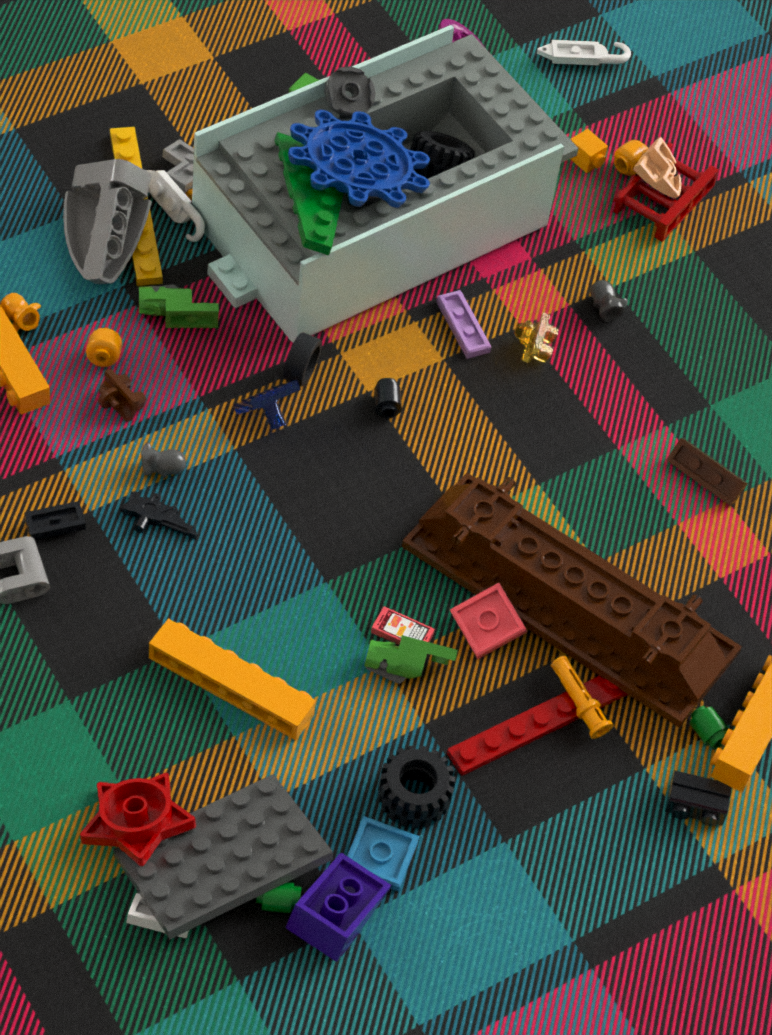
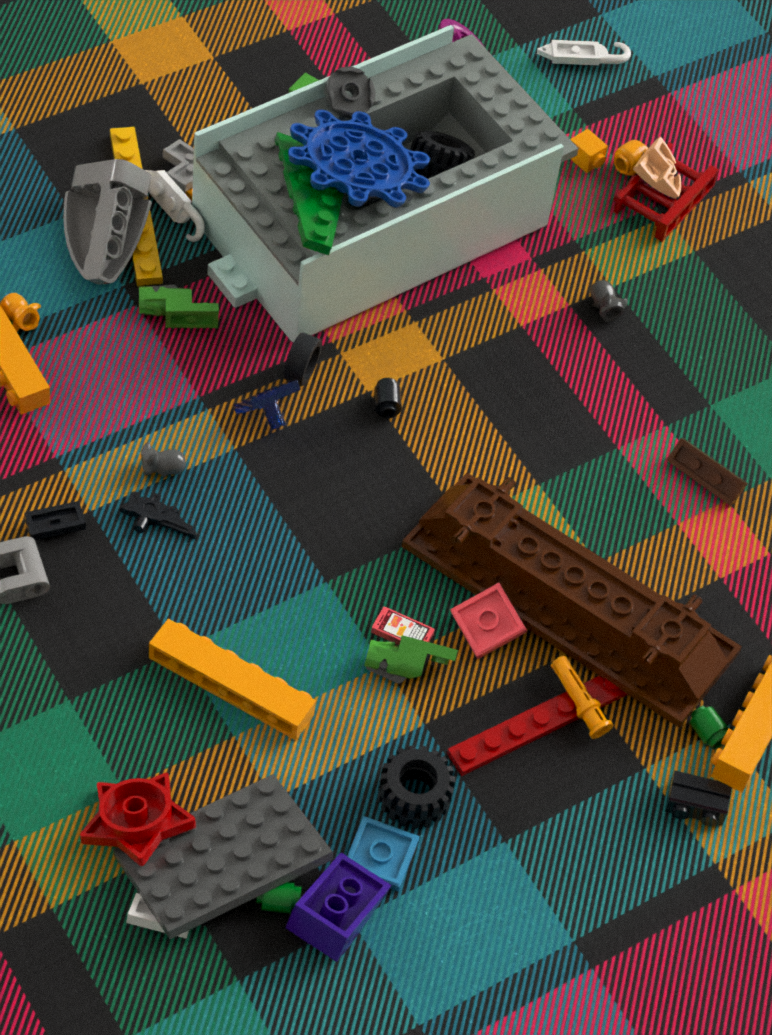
(105, 345): light orange head -> none
(117, 394): reddish brown hips -> none
(463, 324): lavender tile -> none
(533, 337): clear yellow hips -> none

